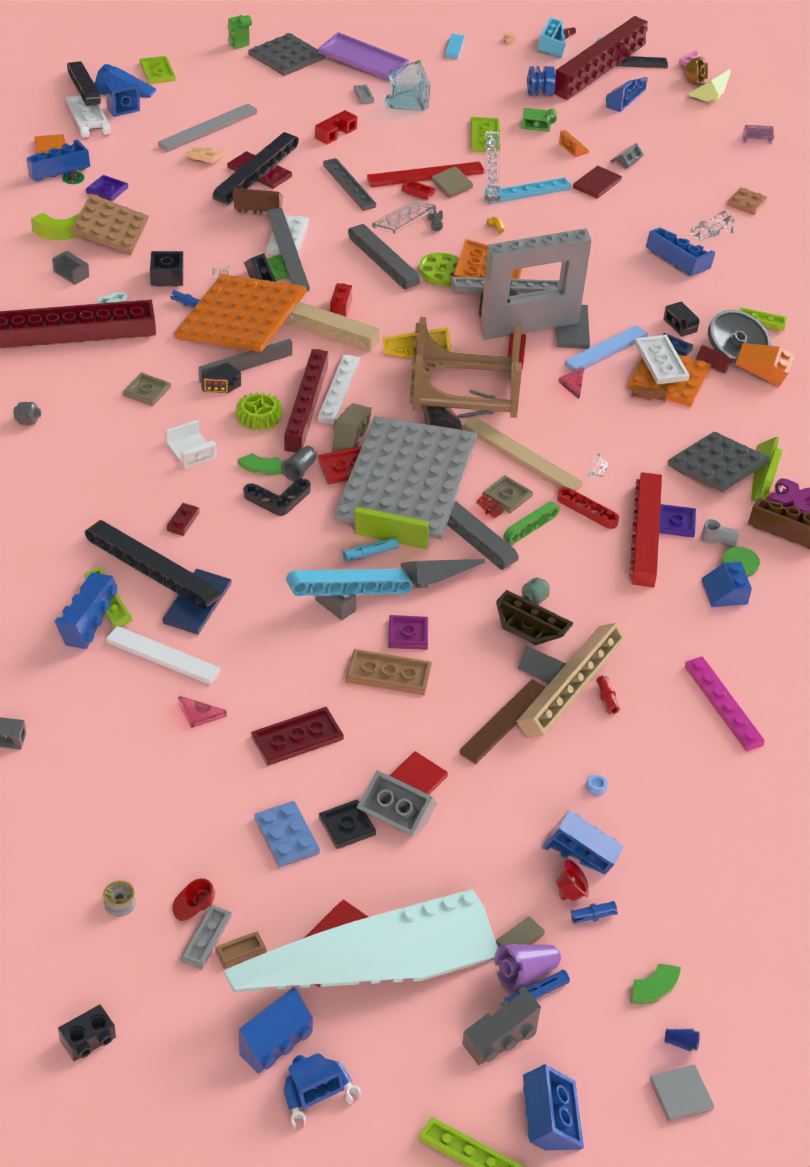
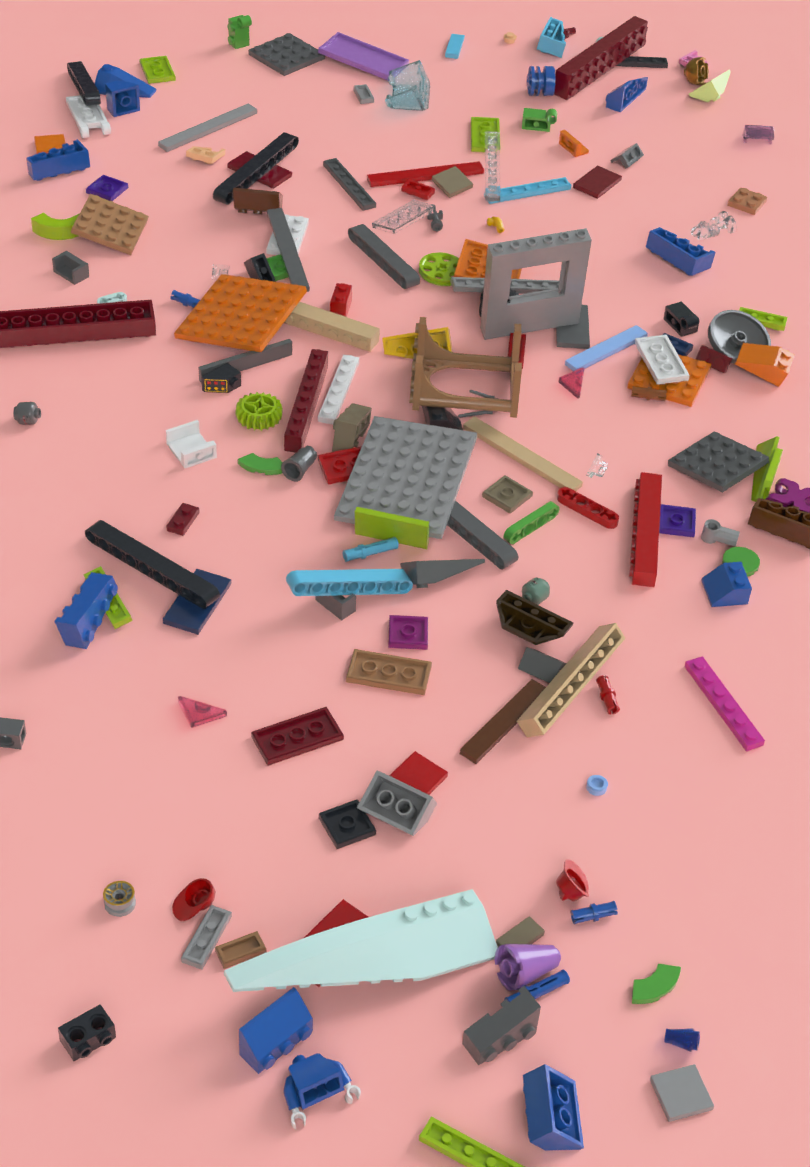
(73, 178): piece -> none
(147, 389): dark tan tile -> none
(163, 655): white tile -> none
(167, 268): black brick -> none
(279, 504): black beam -> none
(286, 834): medium blue plate -> none
(327, 130): red arch -> none
(489, 506): clear red piece -> none
(584, 842): wedge -> none

